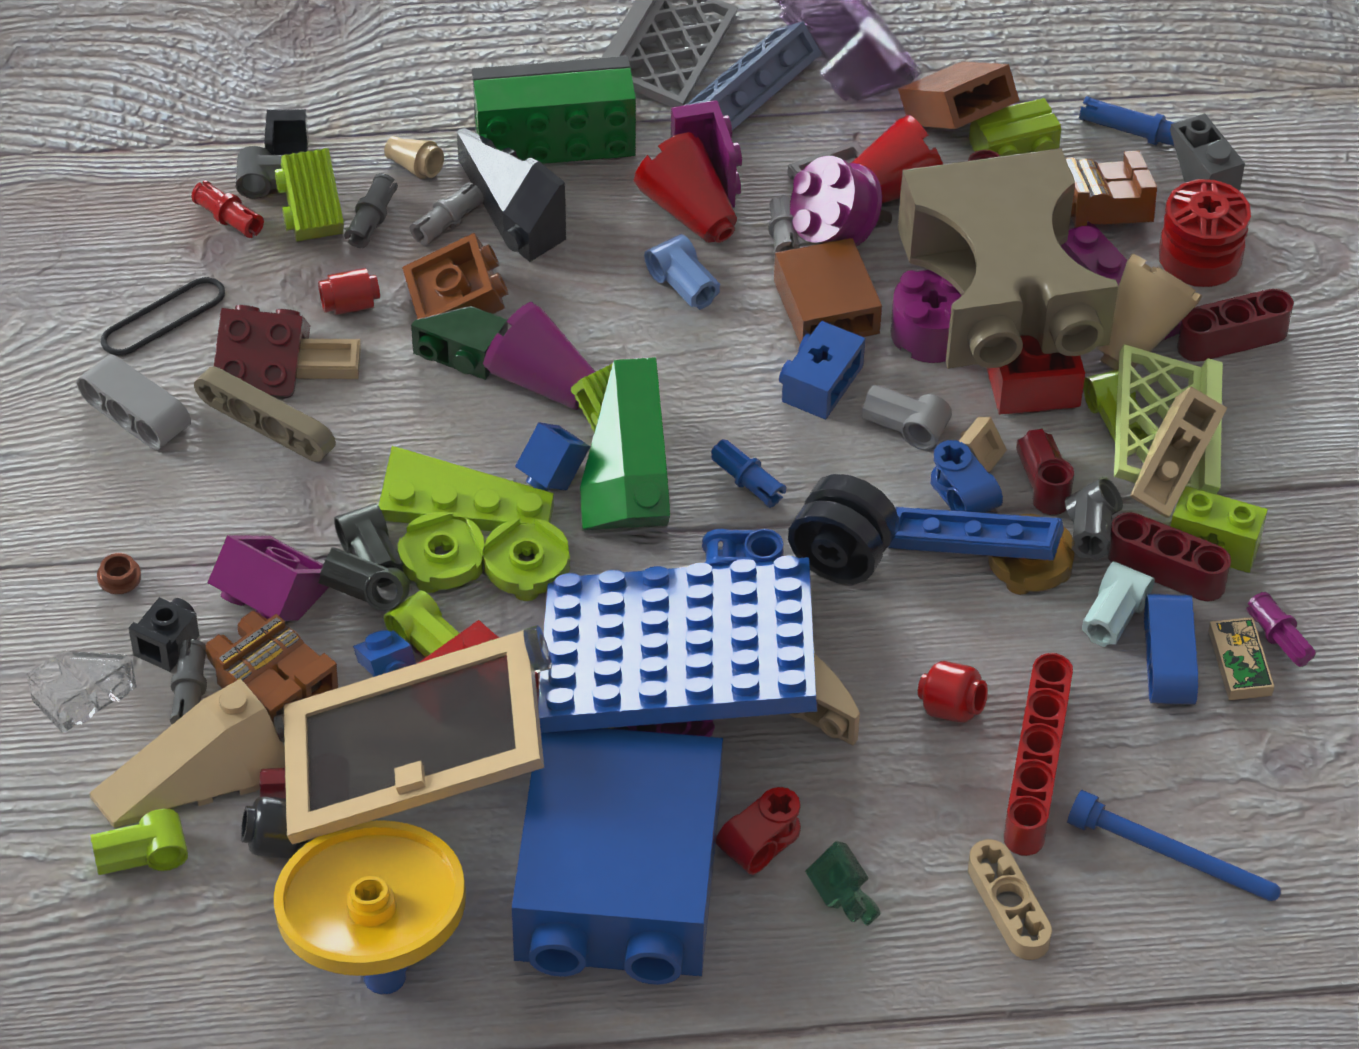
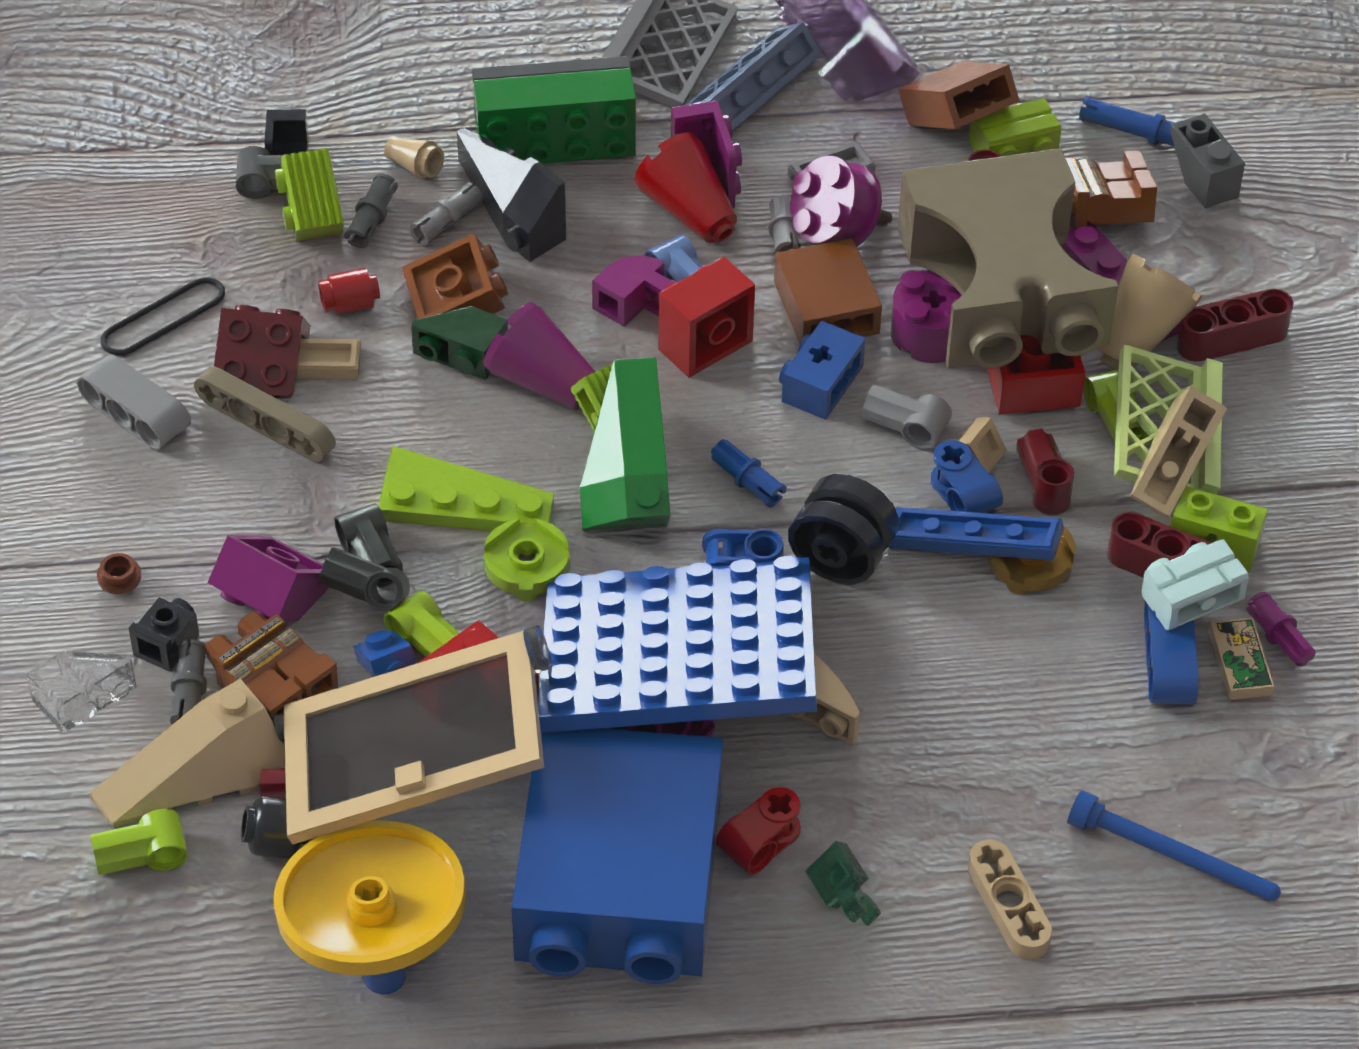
(227, 209): red pin -> none
(445, 571): lime plate -> none
(552, 457): blue brick -> none
(629, 287): none -> magenta brick
(706, 316): none -> red brick
(898, 150): red cone -> none
(953, 692): red head -> none
(1038, 754): red beam -> none
(1092, 516): dark grey piece -> none
(1118, 599): light aqua piece -> none
(1194, 583): none -> light aqua brick
(1204, 232): red wheel -> none

